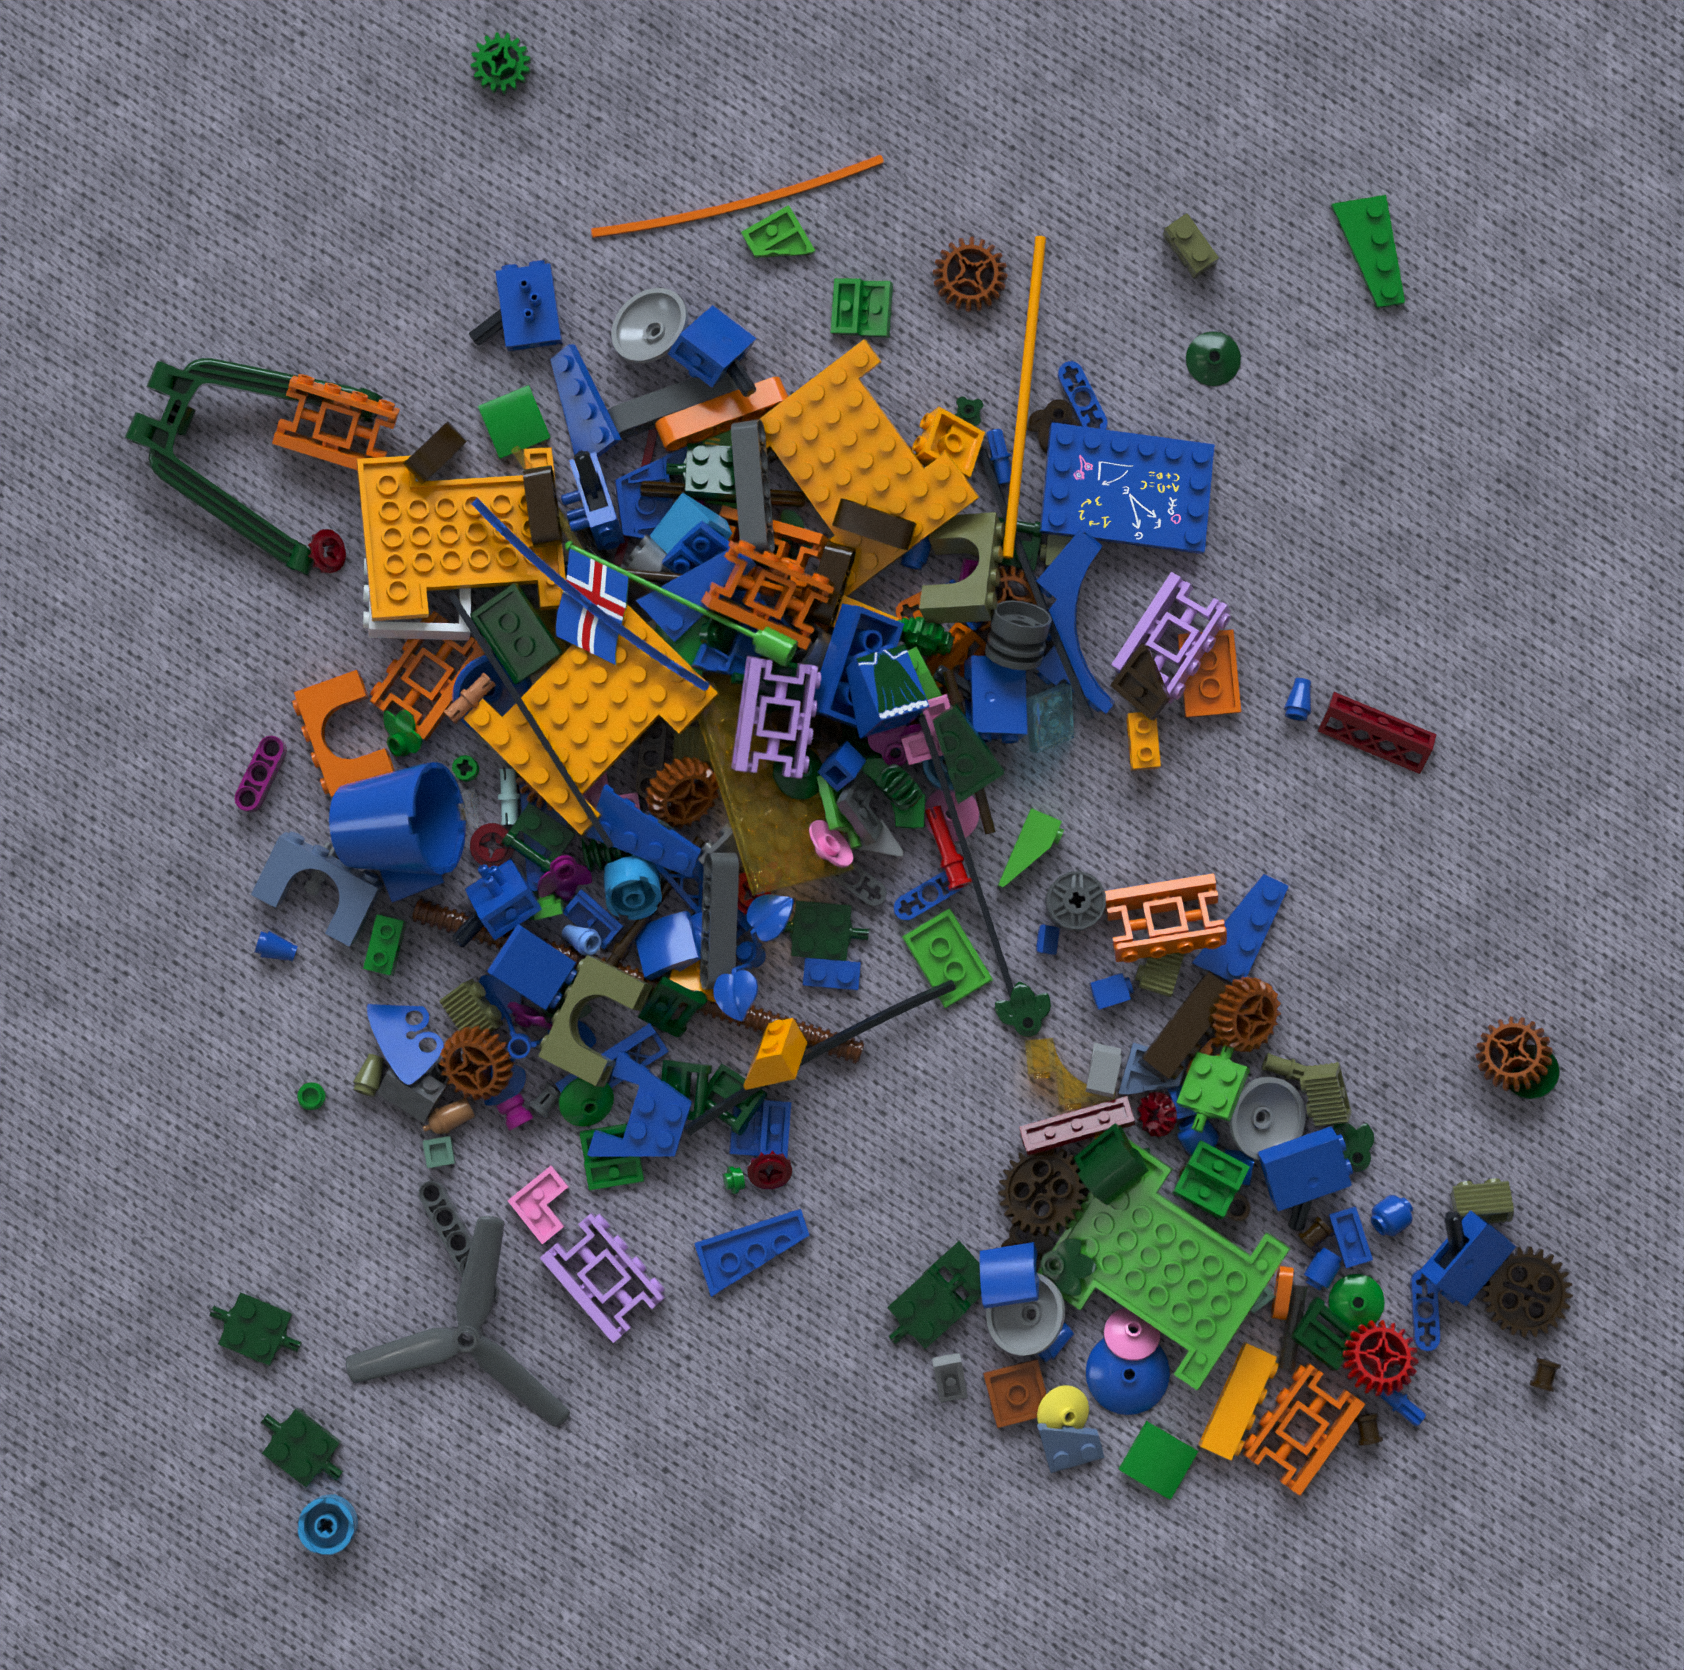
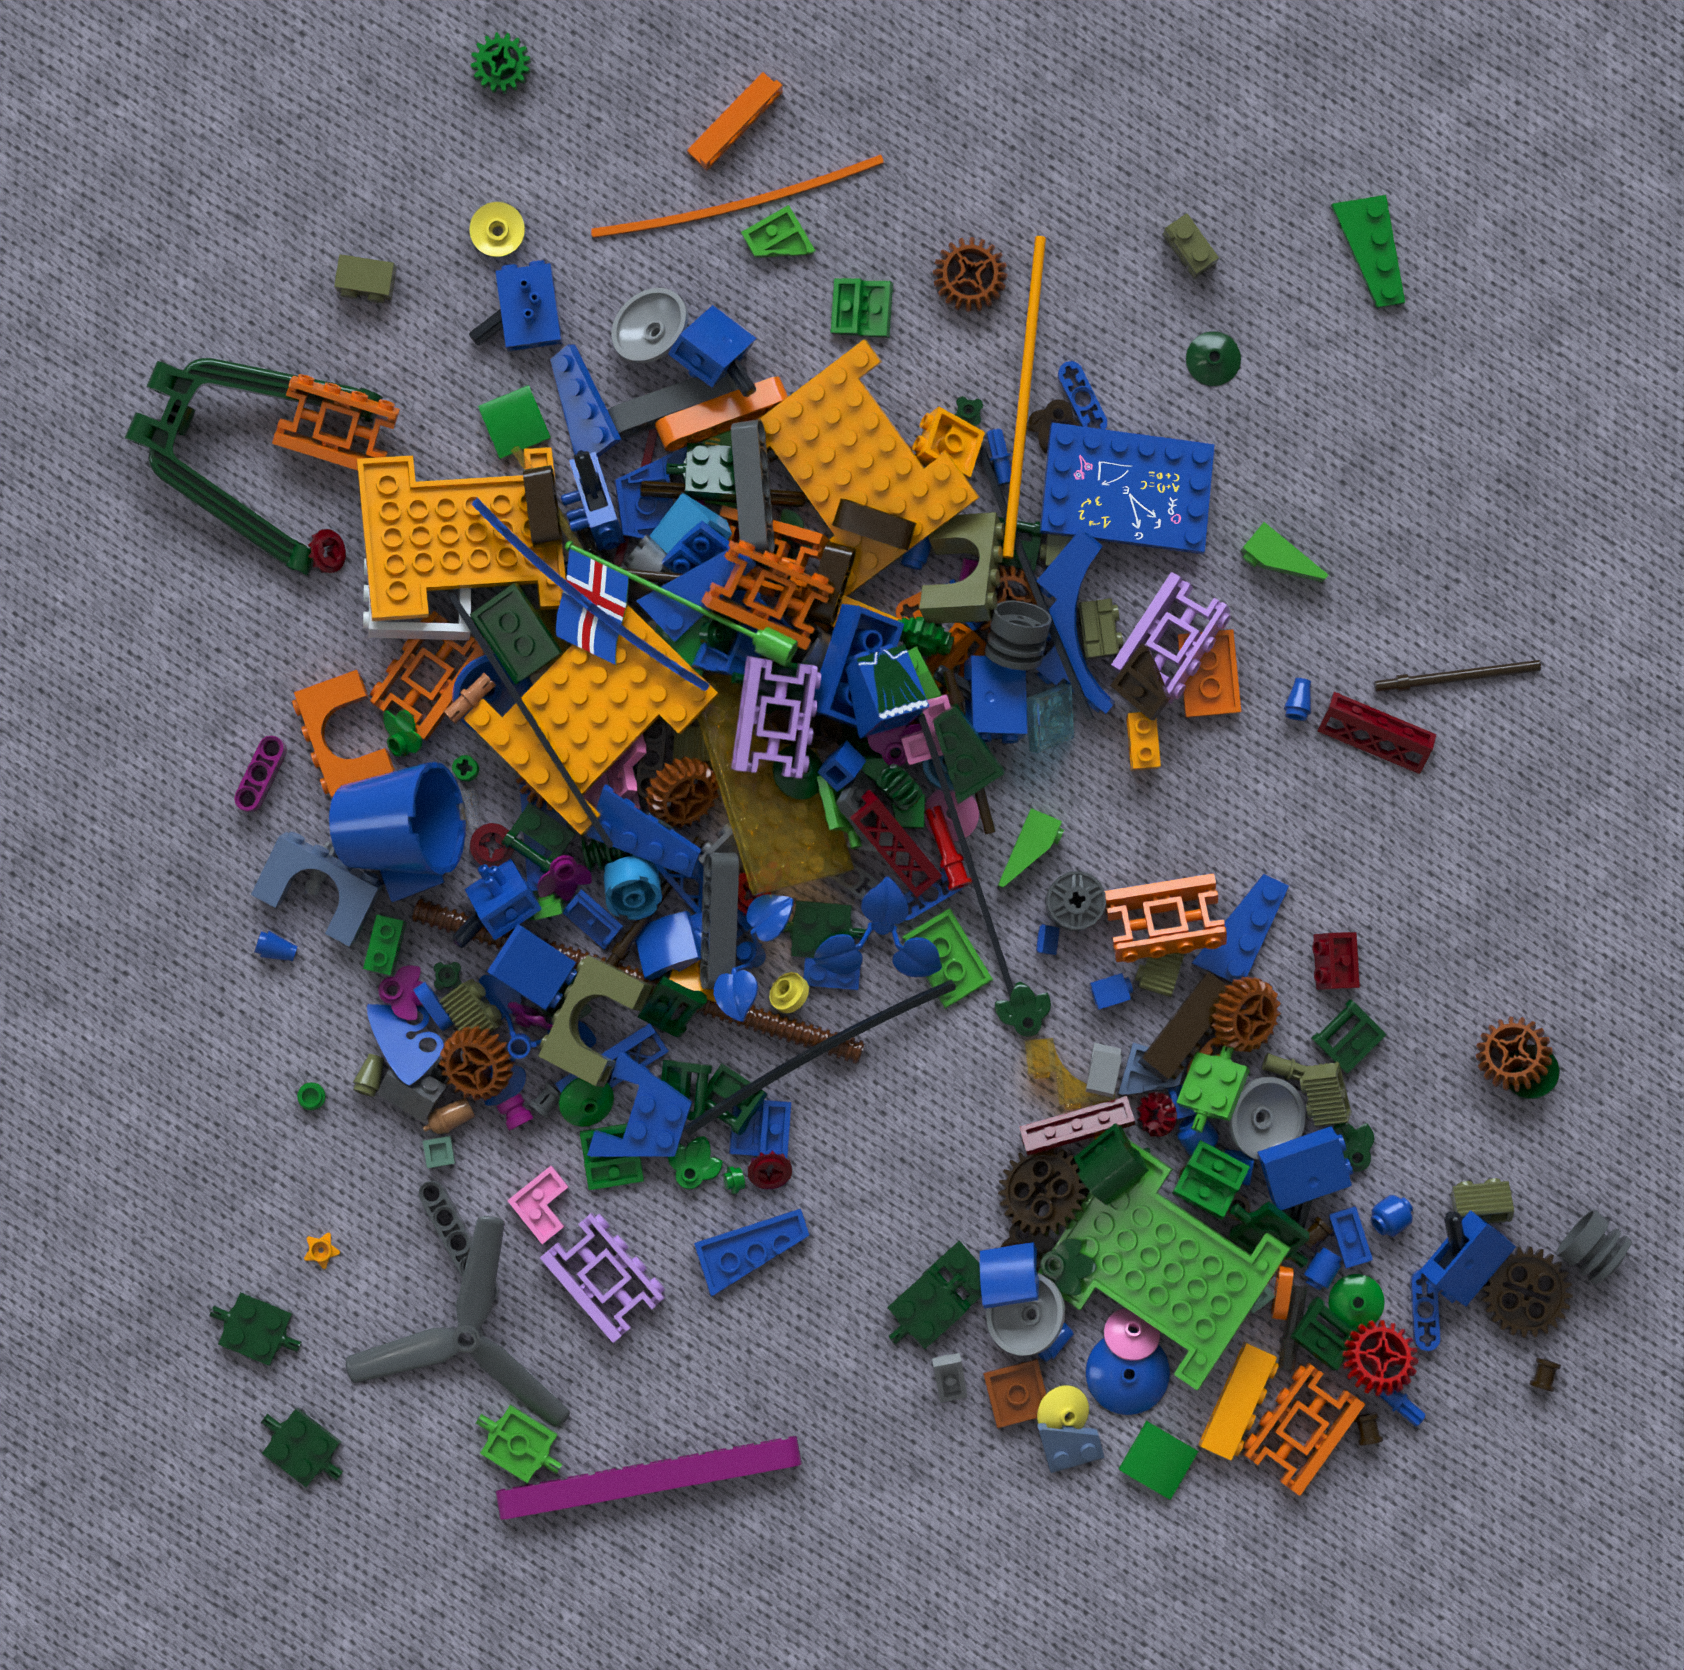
(314, 1245): none -> light orange plate
(323, 1540): dark azure brick -> none
(365, 278): none -> olive brick
(405, 1000): none -> magenta plate
(433, 1006): none -> blue beam
(434, 452): dark brown beam -> none
(441, 969): none -> dark green plate
(492, 216): none -> light yellow dish
(508, 796): light aqua pin -> none
(518, 1443): none -> bright green plate
(584, 940): light blue cone -> none
(621, 772): none -> bright pink plate
(648, 1478): none -> magenta beam
(696, 1159): none -> green plate
(735, 120): none -> orange fence
(776, 1055): light orange slope -> none
(789, 992): none -> light yellow plate
(830, 844): bright pink dish -> none
(884, 907): none -> blue plant
(900, 836): none -> dark red fence
(1099, 629): none -> olive brick
(1272, 1221): none -> dark green plate
(1275, 553): none -> bright green slope
(1336, 960): none -> dark red bracket
(1355, 1043): none -> dark green plate
(1403, 682): none -> dark brown bar
(1599, 1251): none -> dark grey wheel

